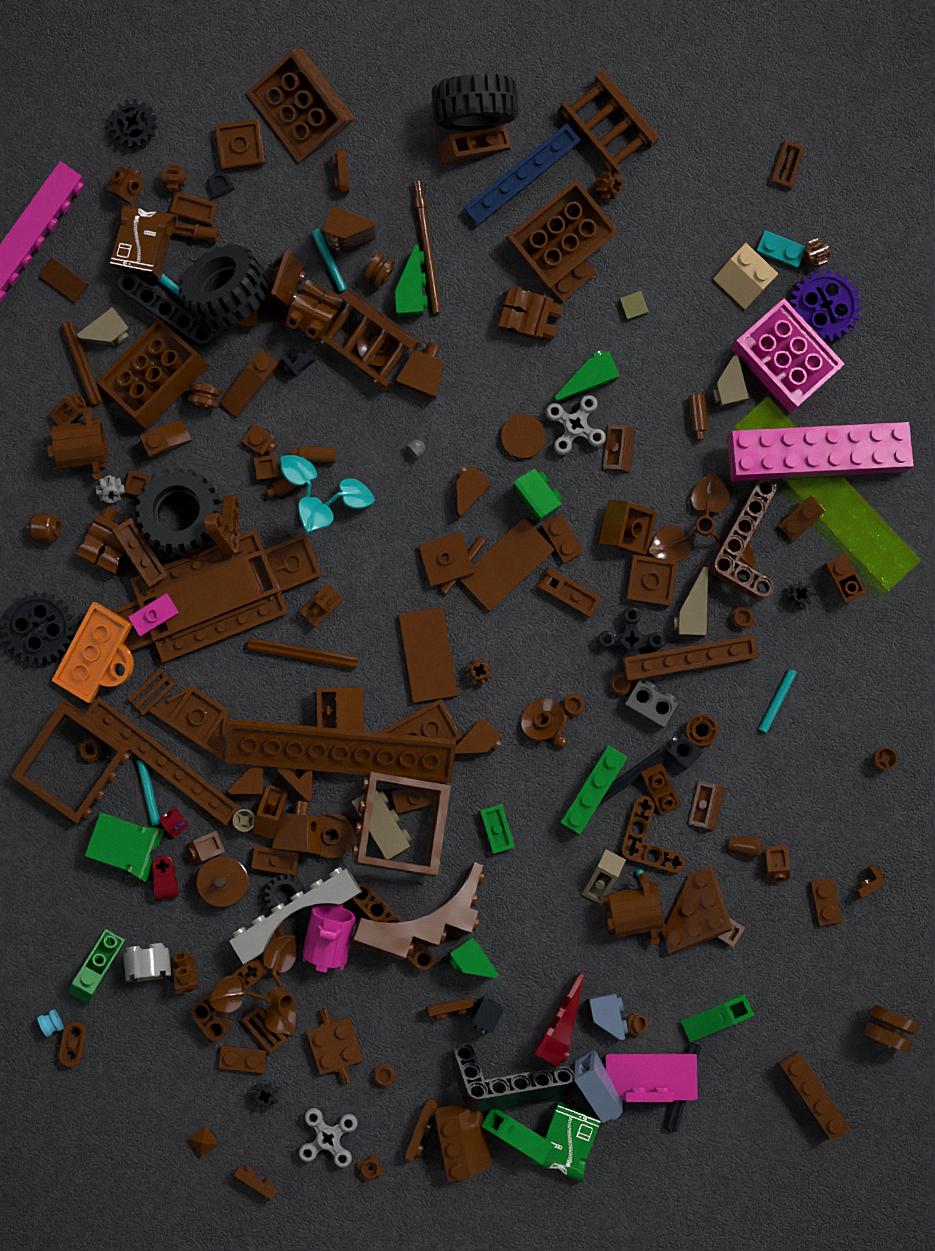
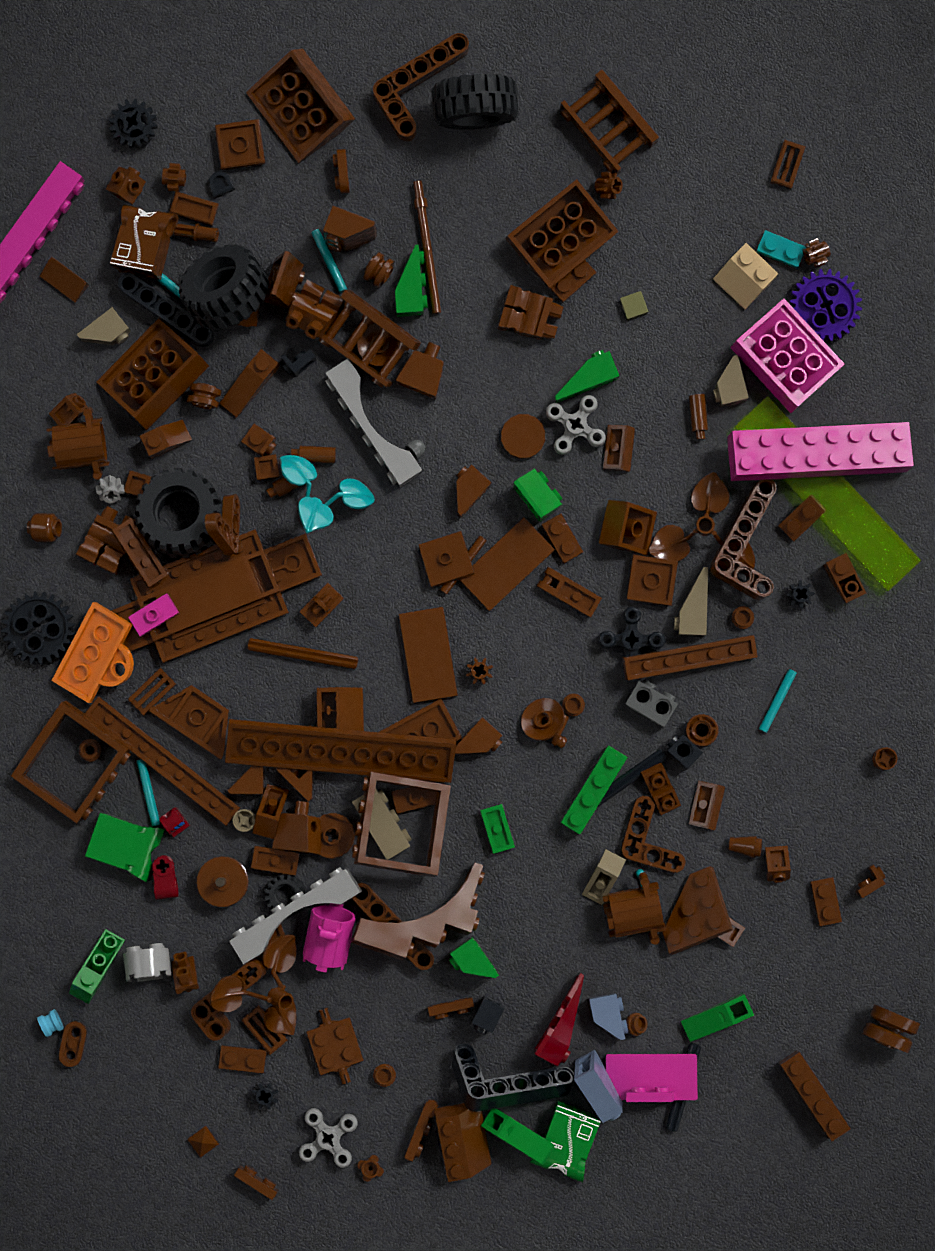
(81, 363): reddish brown axle -> none
(204, 848): reddish brown bracket -> none
(398, 461): none -> light grey arch
(414, 79): none -> reddish brown beam
(473, 144): reddish brown slope -> none
(522, 174): dark blue plate -> none
(619, 684): reddish brown plate -> none

